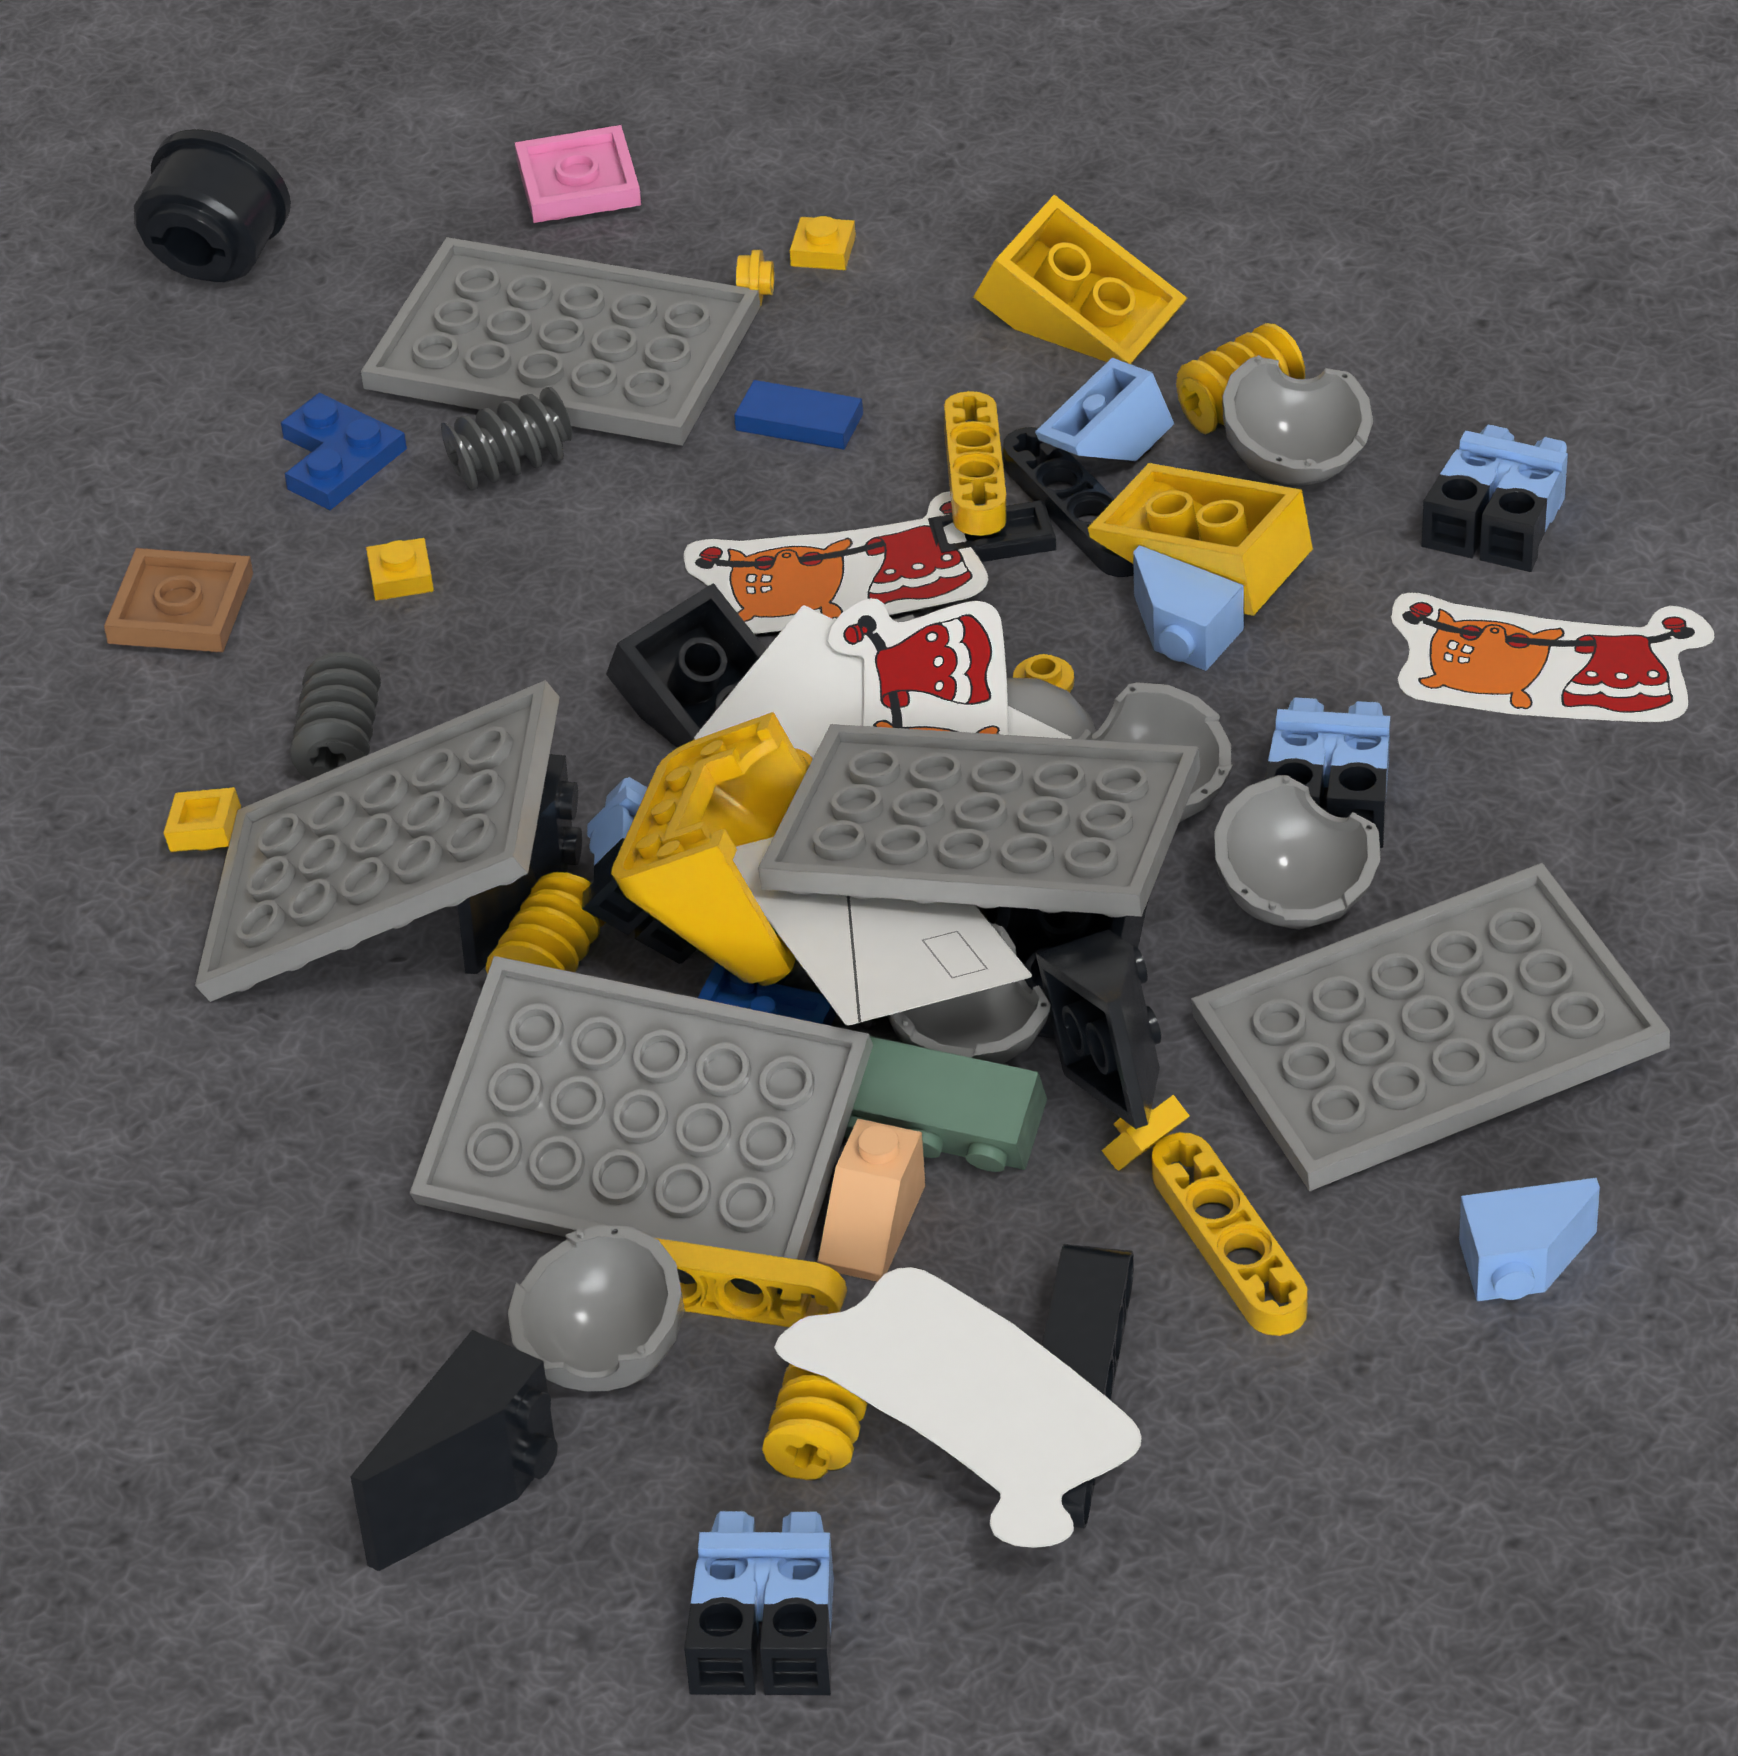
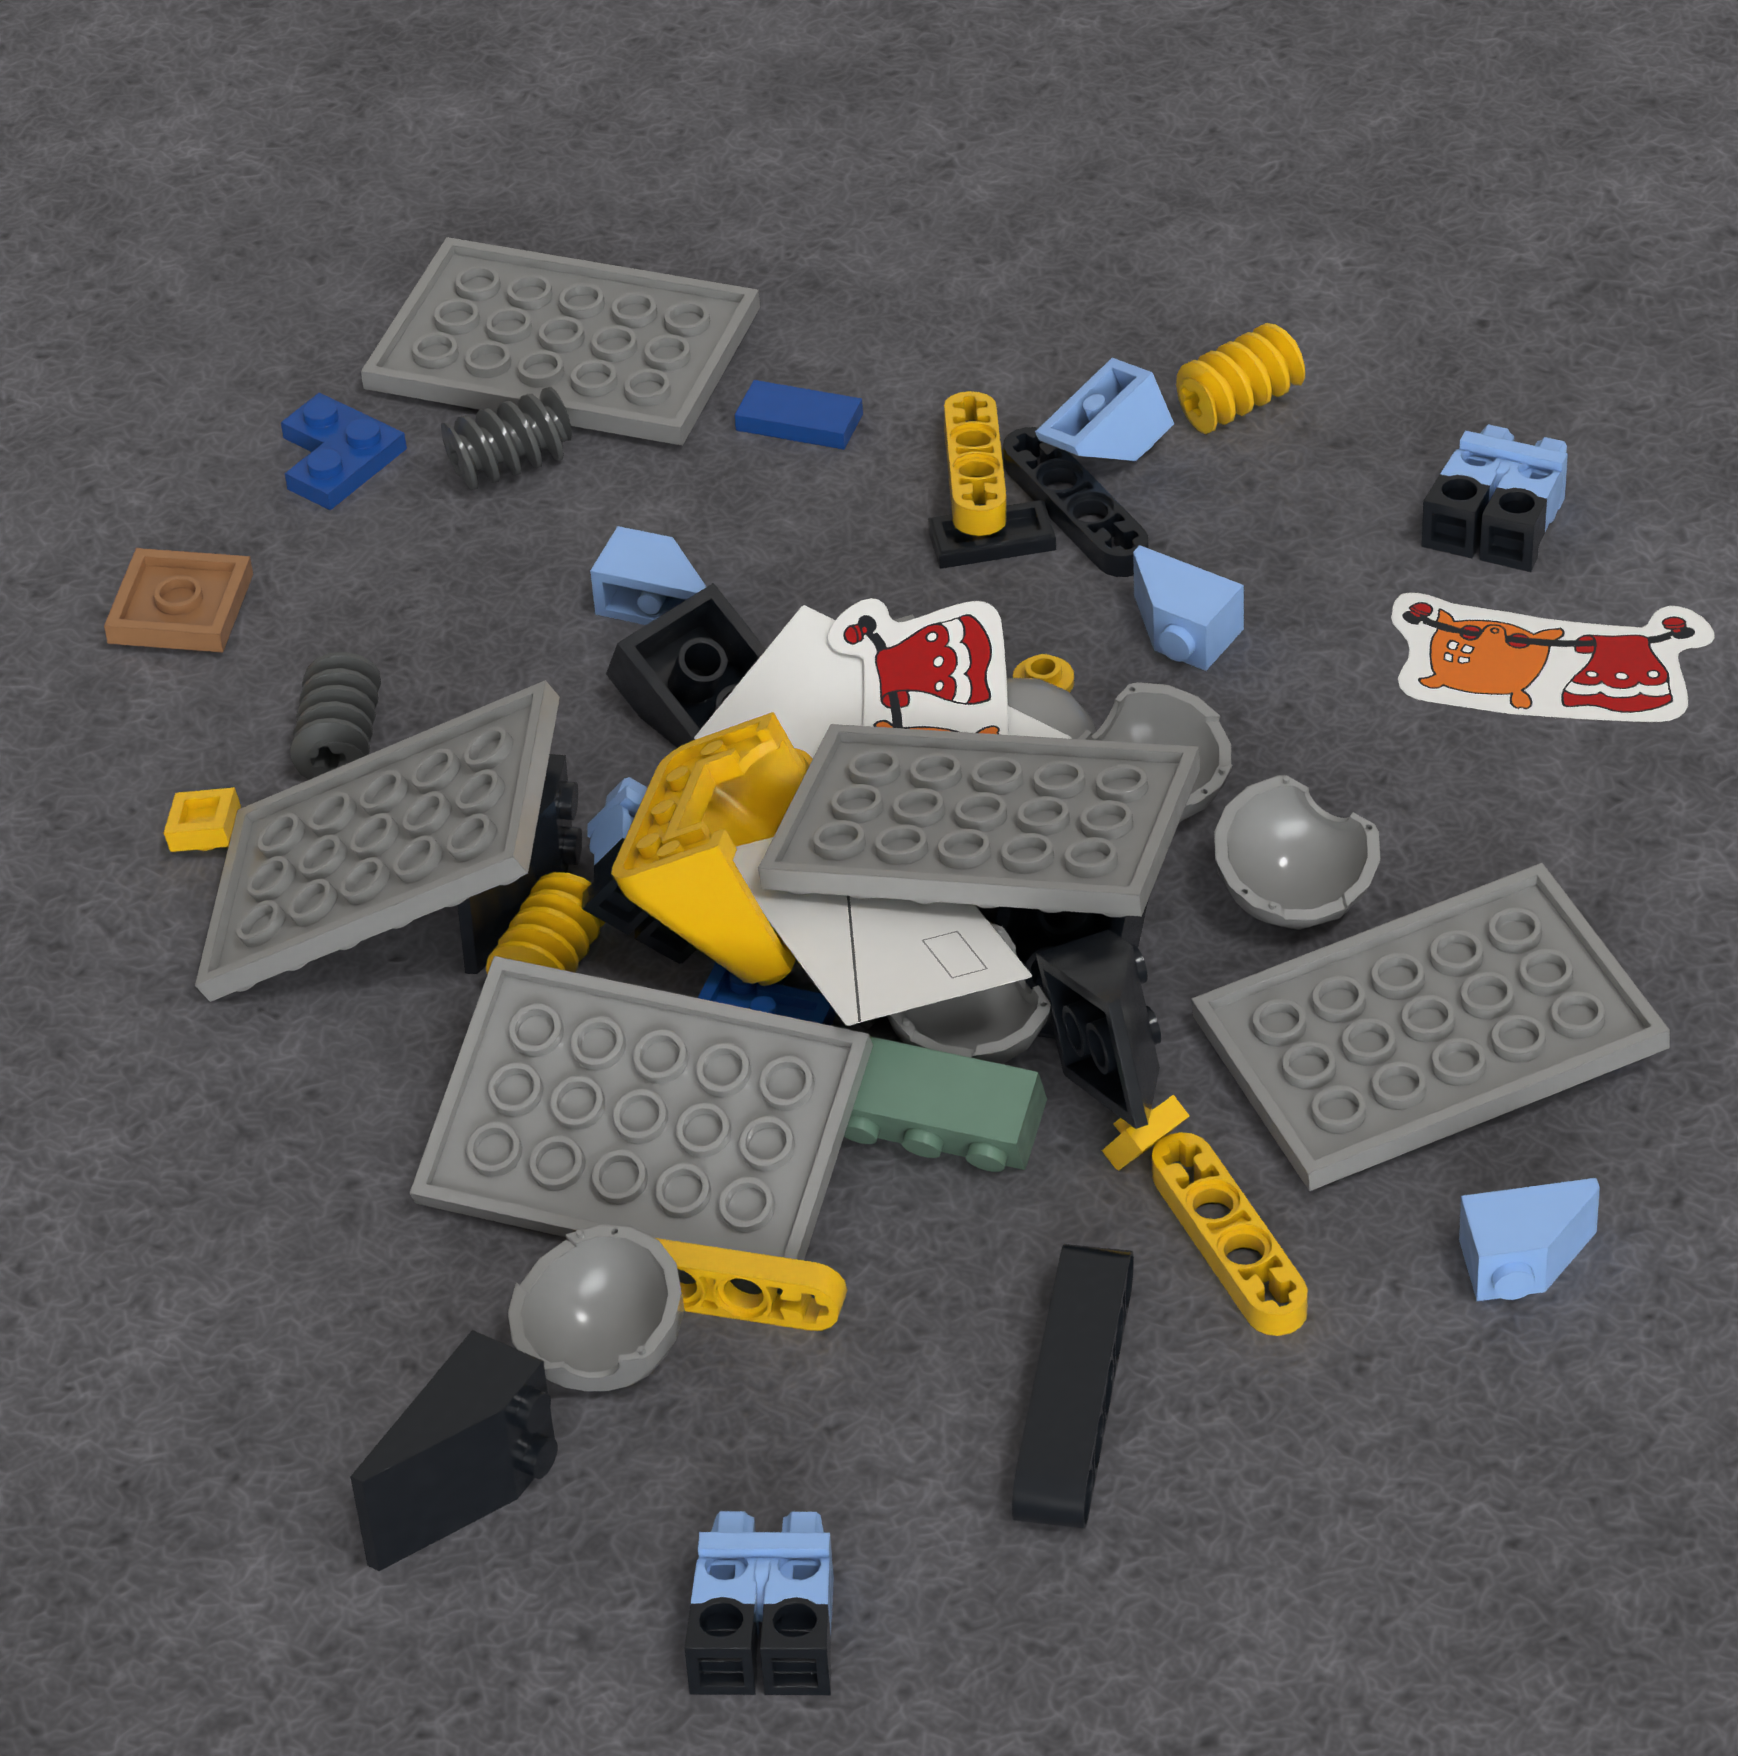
(210, 205): black wheel -> none
(399, 569): yellow plate -> none
(577, 174): bright pink plate -> none
(641, 576): none -> light blue slope
(755, 273): yellow plate -> none
(812, 1426): yellow piece -> none
(822, 243): yellow plate -> none
(835, 570): sticker -> none
(872, 1199): light nougat slope -> none
(974, 1392): white sticker -> none
(1077, 288): yellow slope -> none
(1212, 522): yellow slope -> none
(1294, 426): light grey cylinder -> none
(1335, 753): light blue hips -> none

